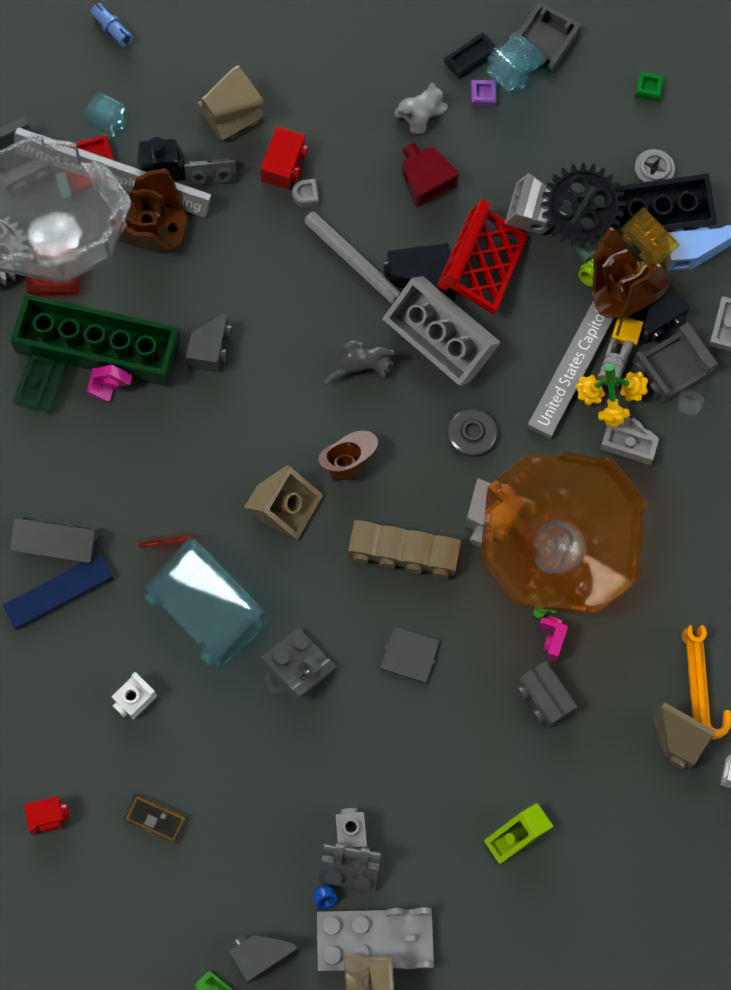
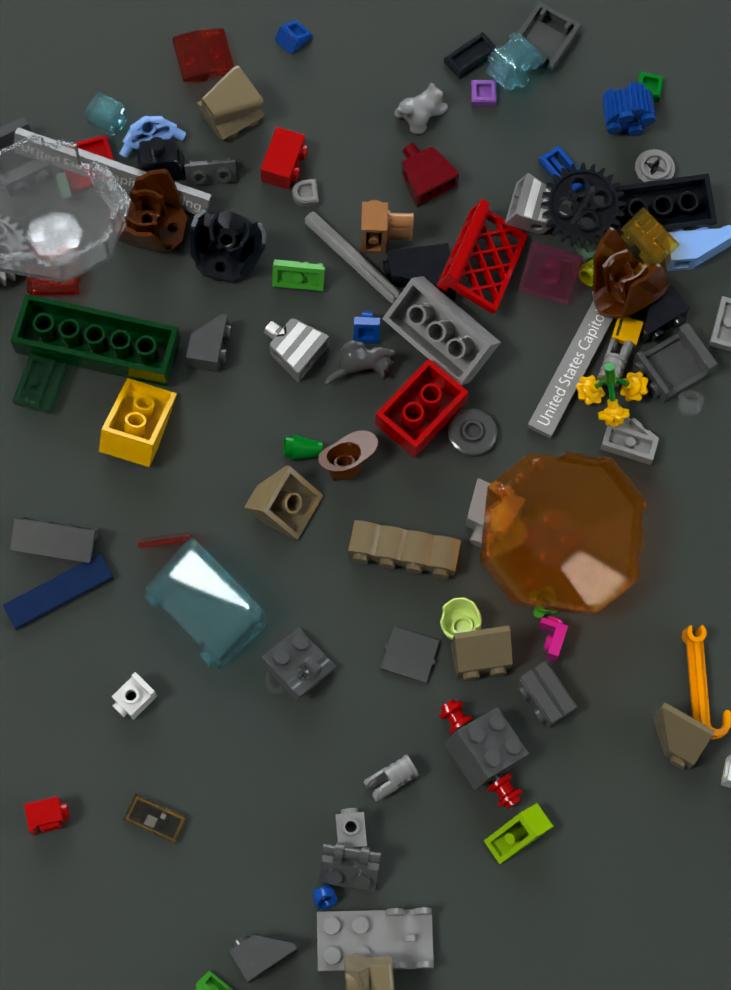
(106, 379): dark pink bracket -> none
(111, 24): medium blue pin -> none
(137, 422): none -> yellow slope
(147, 128): none -> light blue piece
(203, 54): none -> clear red slope
(225, 240): none -> black piece
(292, 36): none -> blue slope
(296, 346): none -> light grey torso
(298, 275): none -> bright green plate
(300, 447): none -> green cone
(366, 328): none -> blue tile
(381, 225): none -> medium nougat brick
(396, 774): none -> light grey hinge
(421, 408): none -> red brick
(460, 616): none -> yellowish green hair
(482, 652): none -> dark tan slope
(484, 750): none -> dark grey brick
(543, 161): none -> blue tile
(550, 272): none -> clear pink tile
(559, 547): clear cylinder -> none
(628, 109): none -> blue brick

